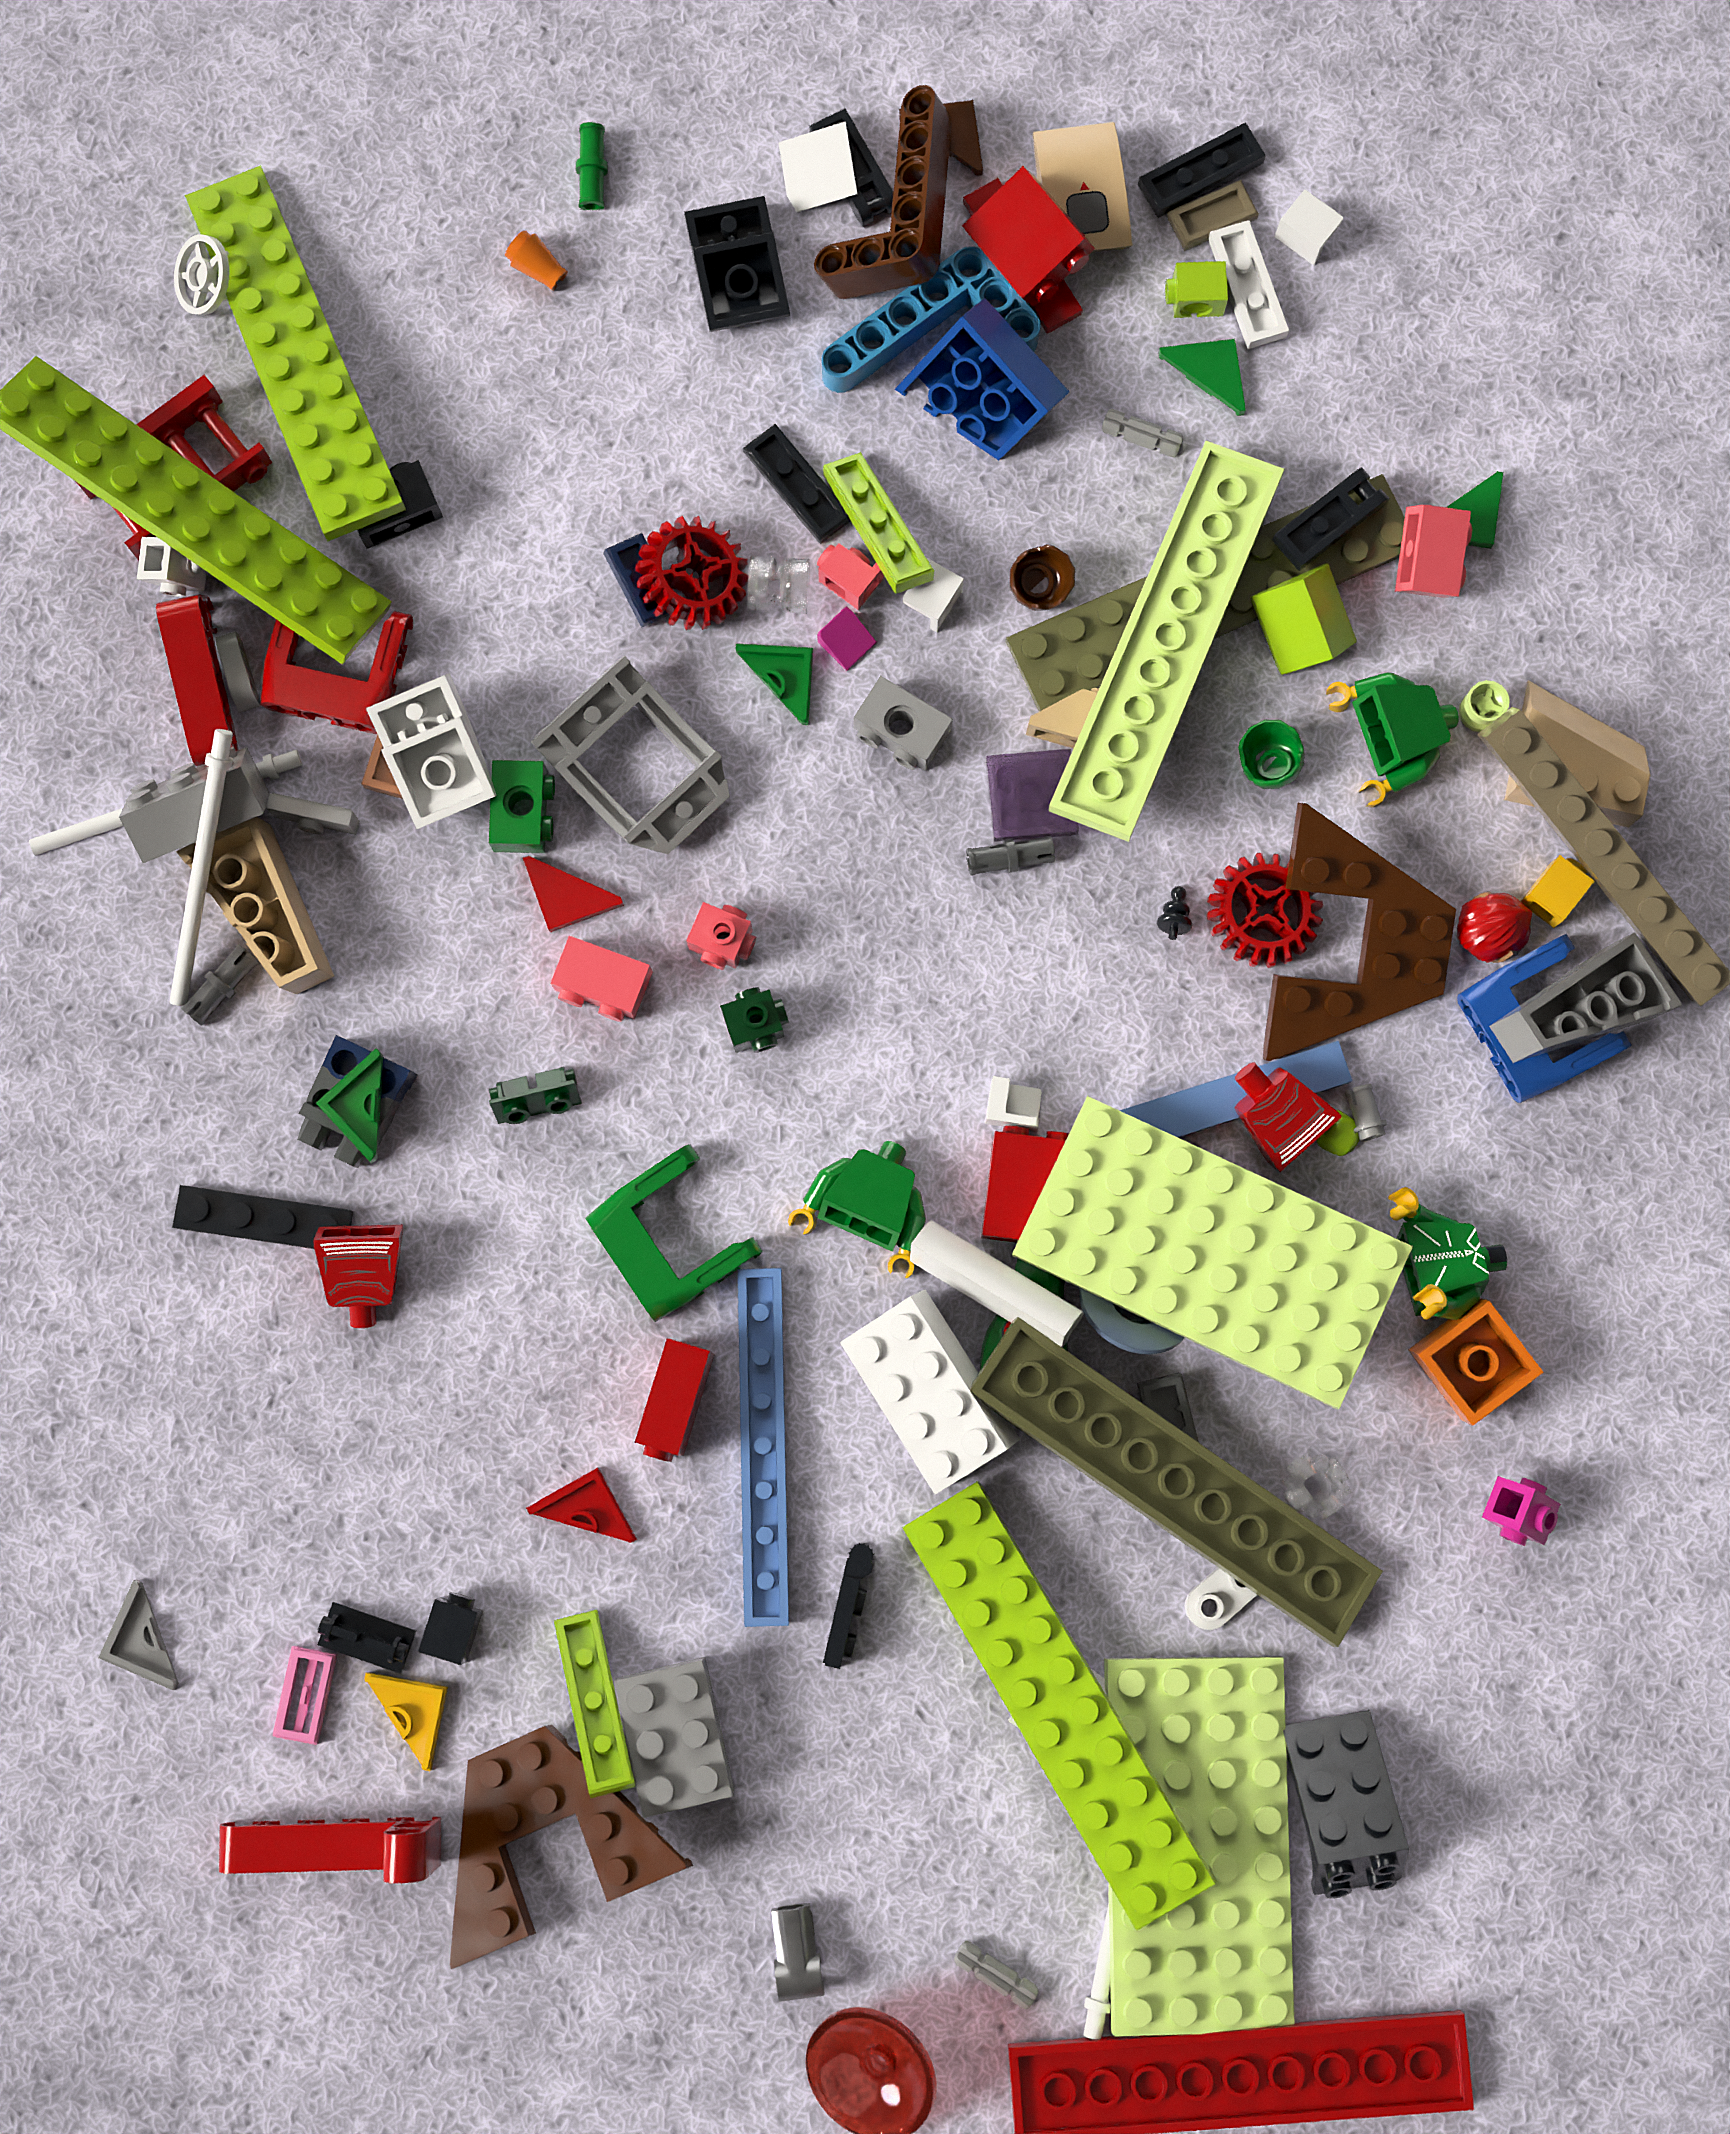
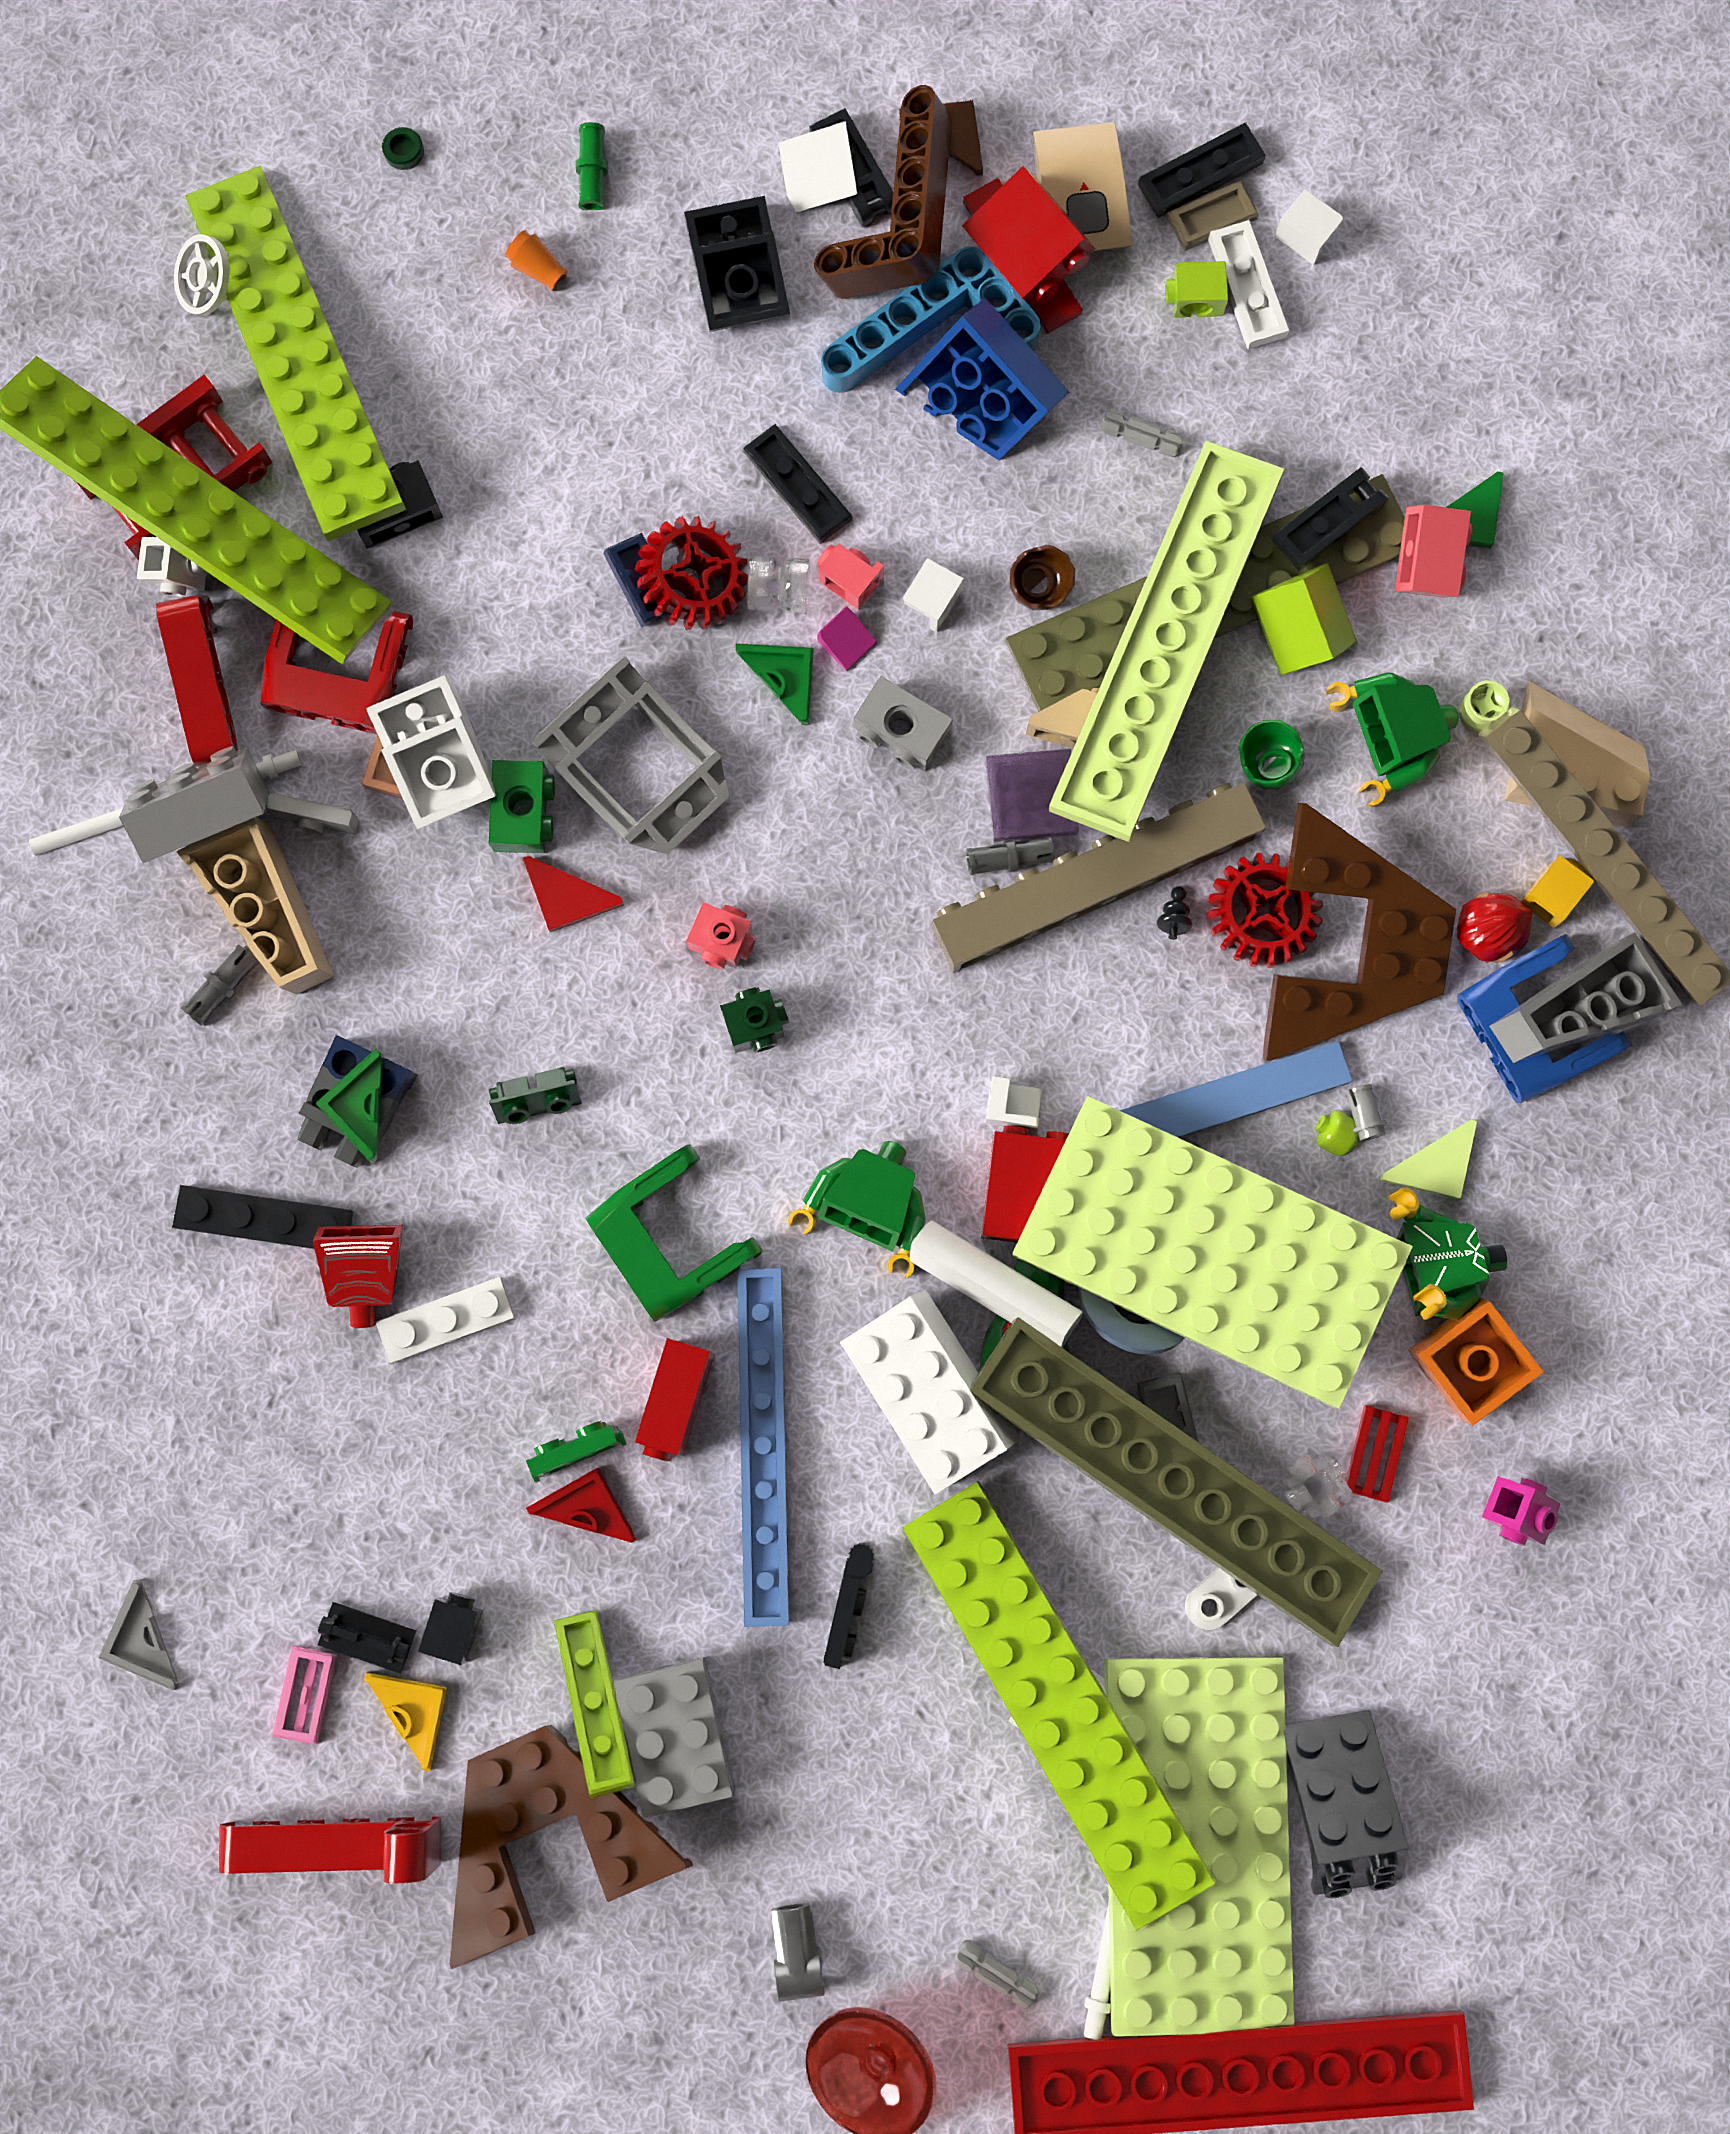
(218, 765): white bar -> none
(237, 671): light grey beam -> none
(402, 148): none -> dark green tile
(445, 1320): none -> white plate
(558, 1454): none -> green plate
(601, 978): coral brick -> none
(878, 523): lime tile -> none
(1098, 876): none -> dark tan brick
(1212, 368): green tile -> none
(1281, 1114): red torso -> none
(1393, 1456): none -> red tile
(1439, 1166): none -> yellowish green tile

